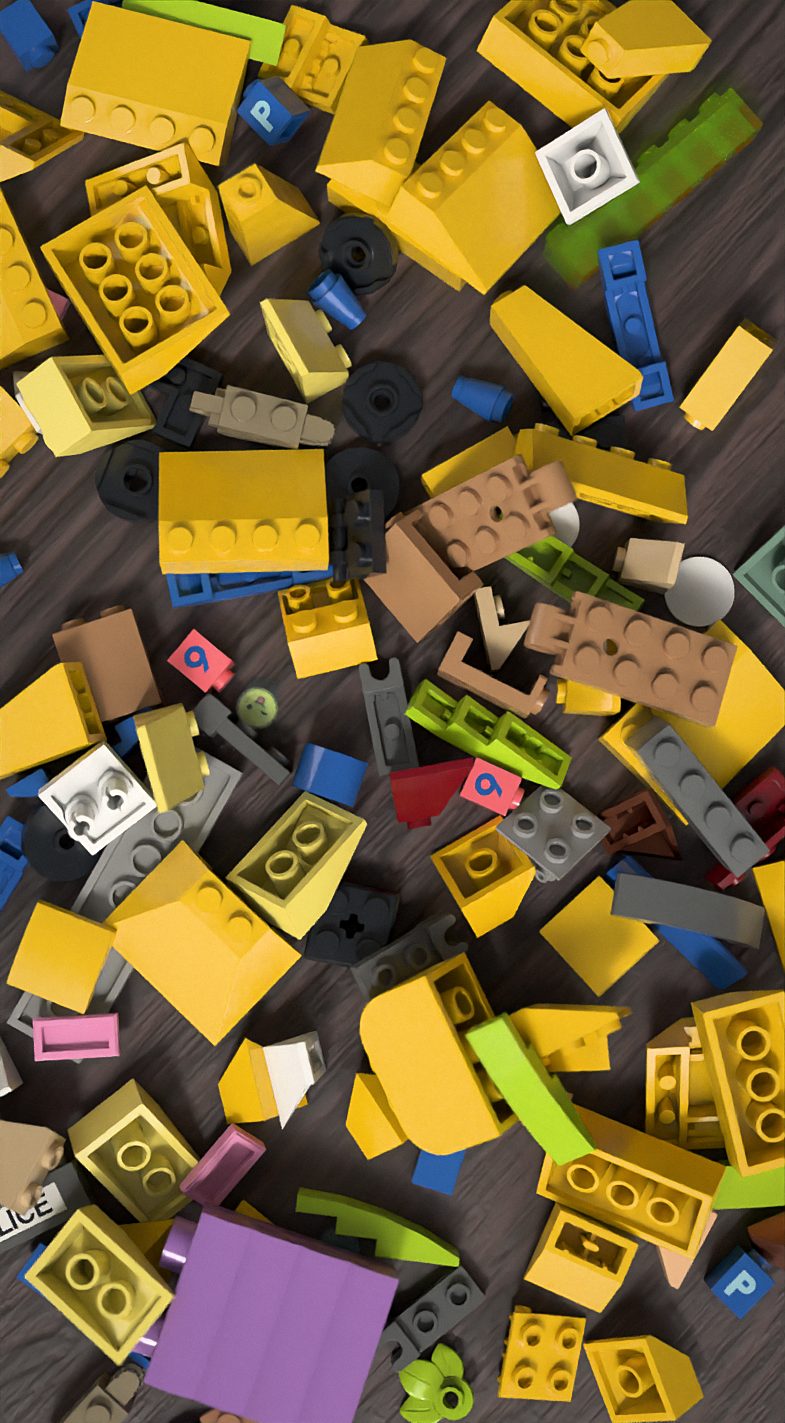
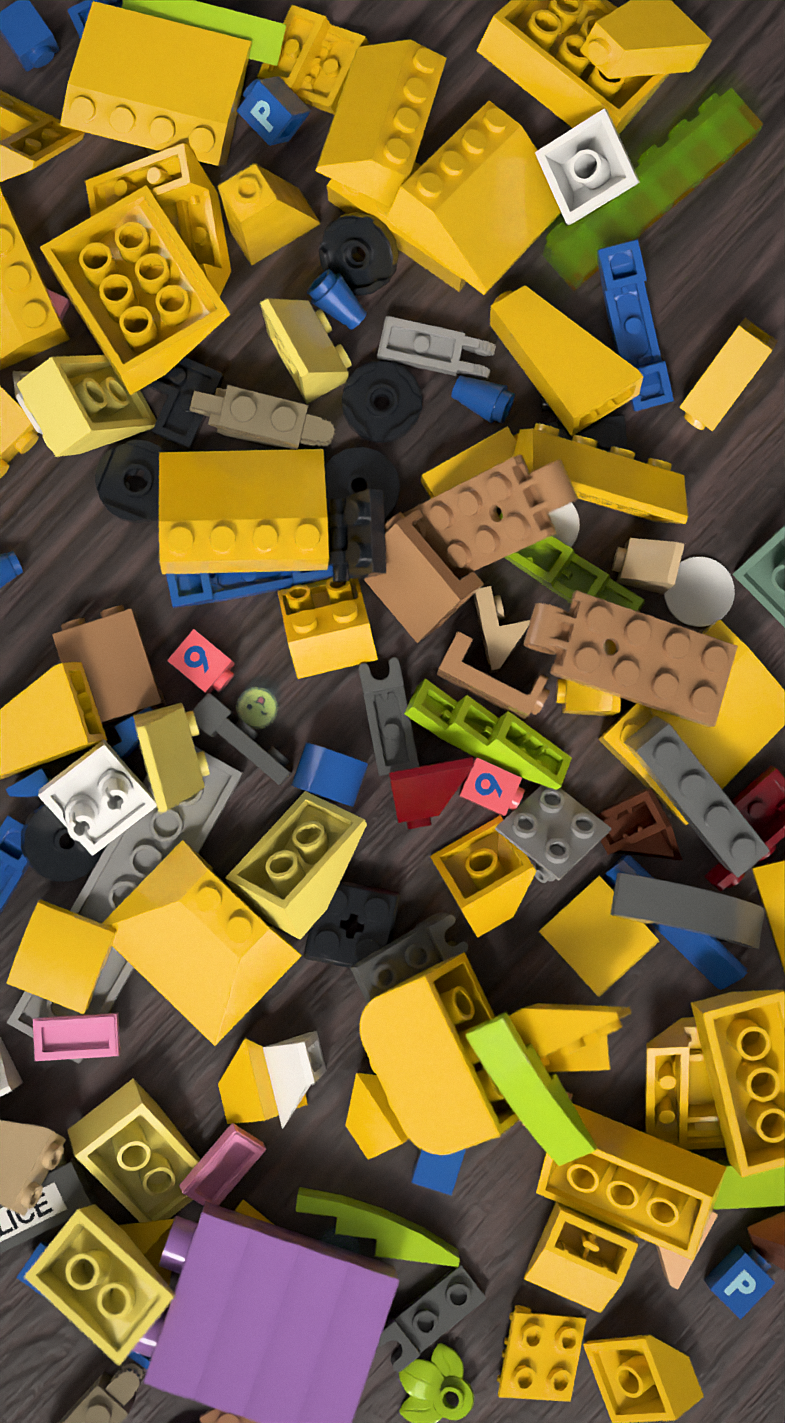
(432, 348): none -> light grey hinge

